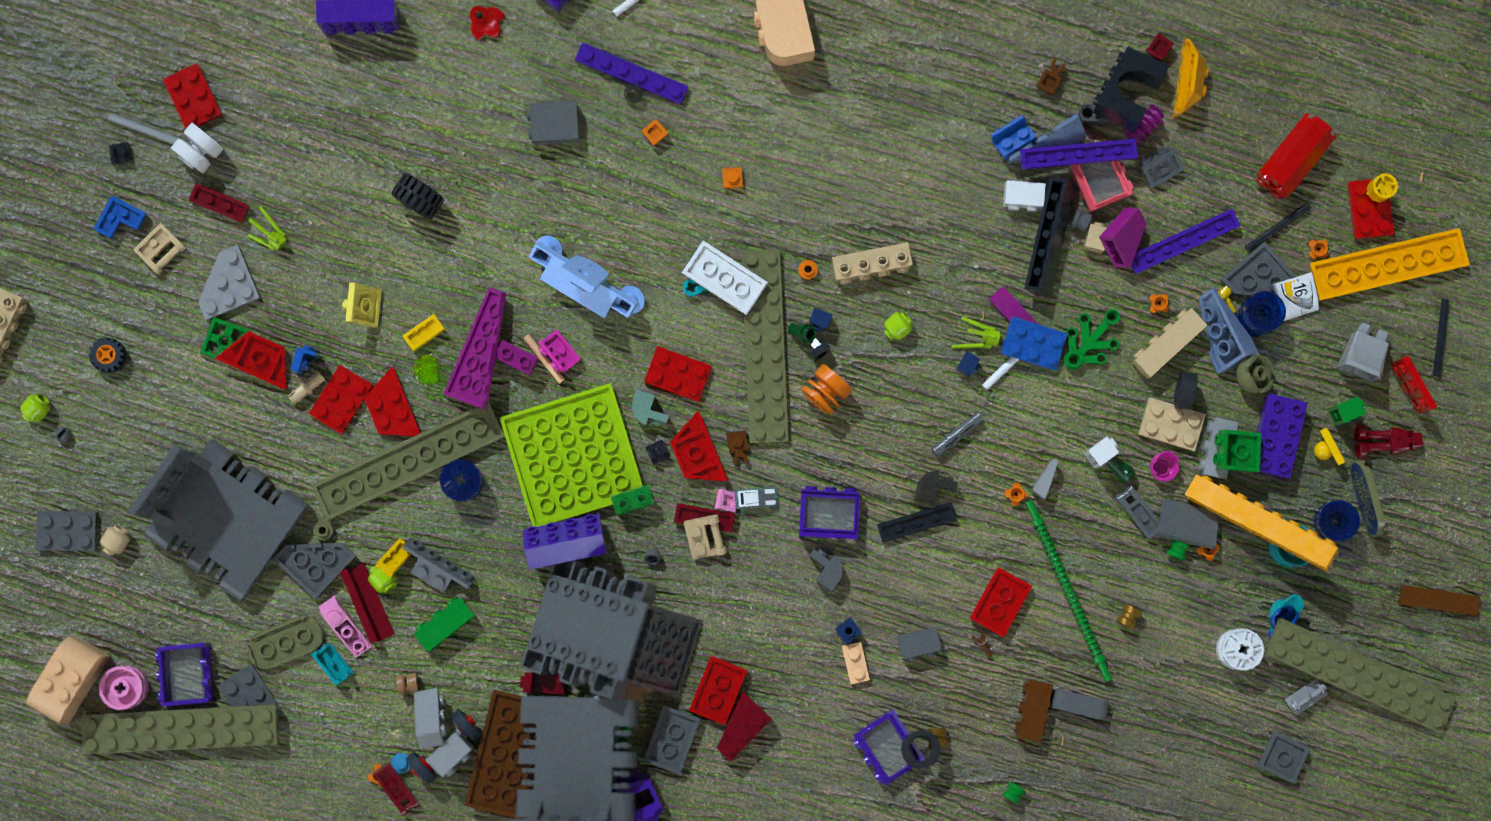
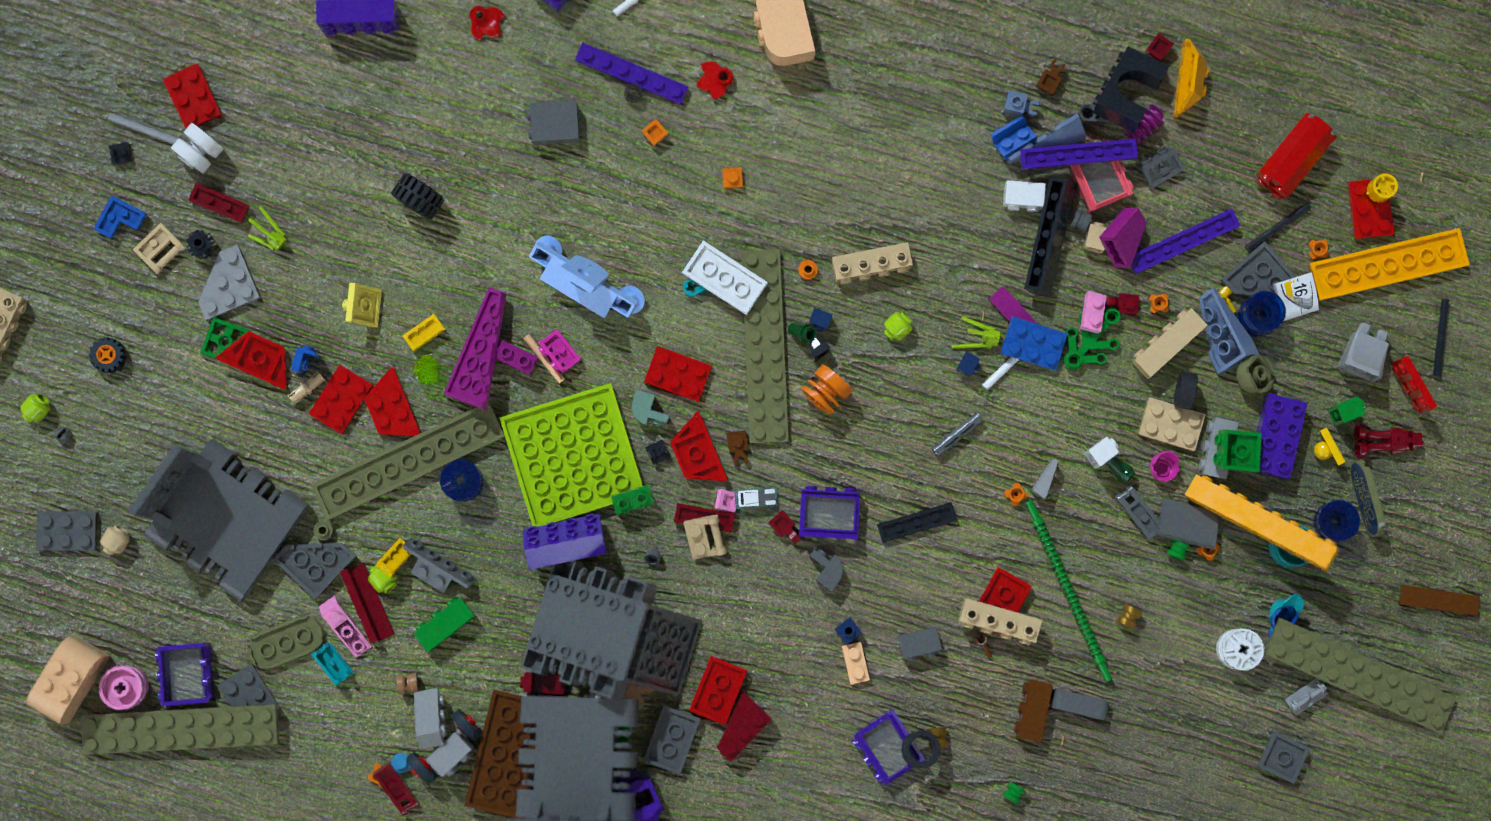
(205, 249): none -> black brick
(711, 80): none -> red plate
(783, 525): none -> dark red plate
(928, 485): clear smoke brick -> none
(999, 620): none -> tan brick
(1016, 104): none -> sand blue brick
(1093, 312): none -> bright pink plate
(1125, 302): none -> dark red plate

